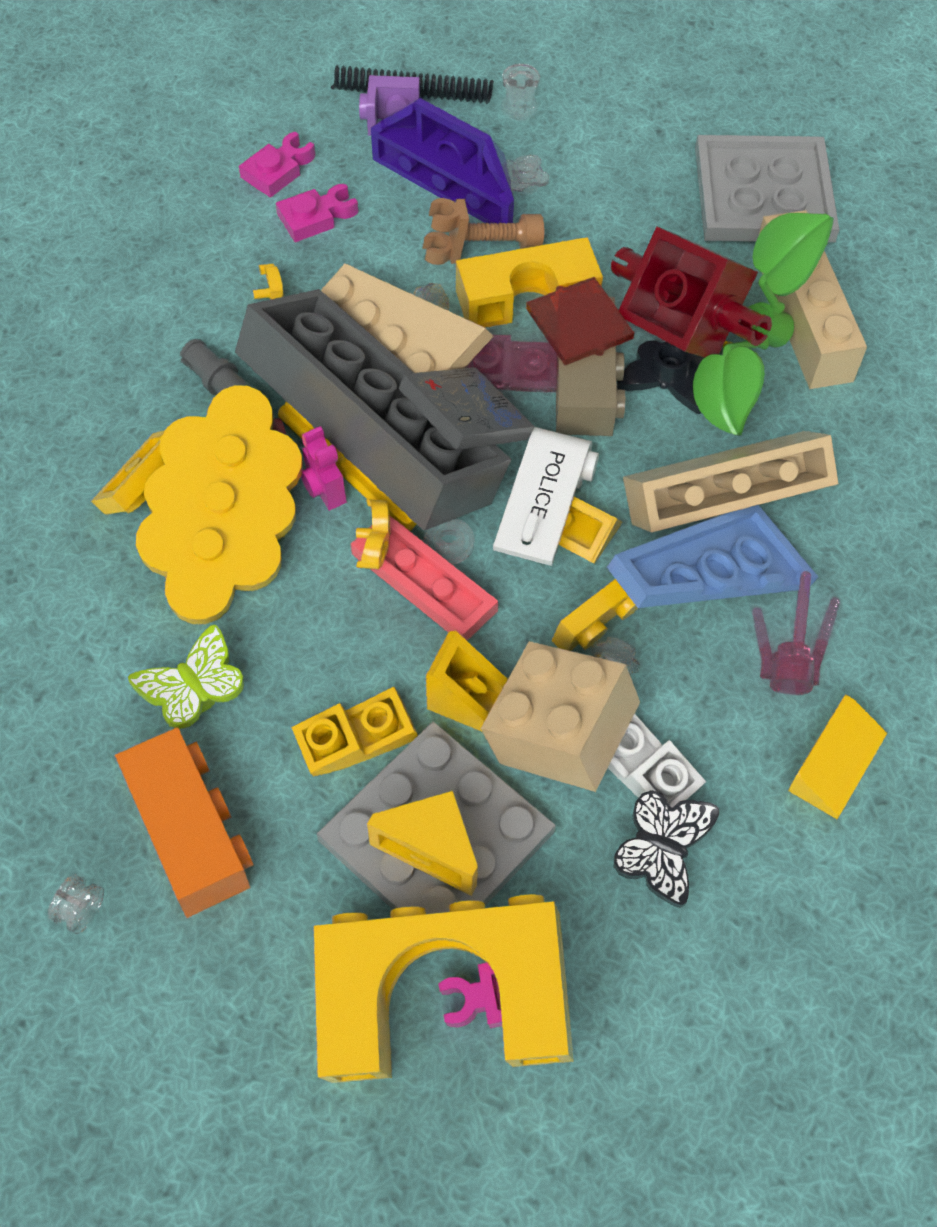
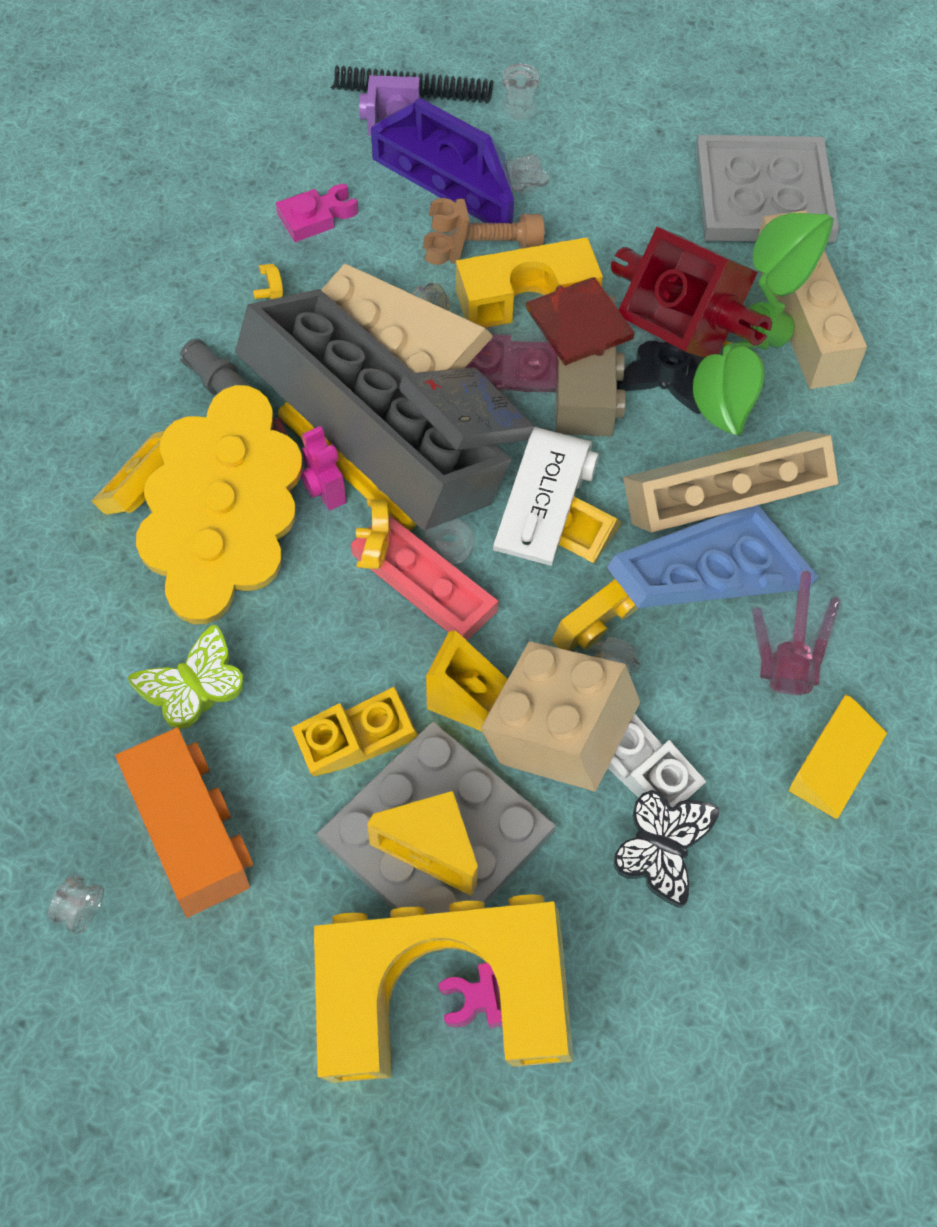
(275, 168): dark pink plate -> none

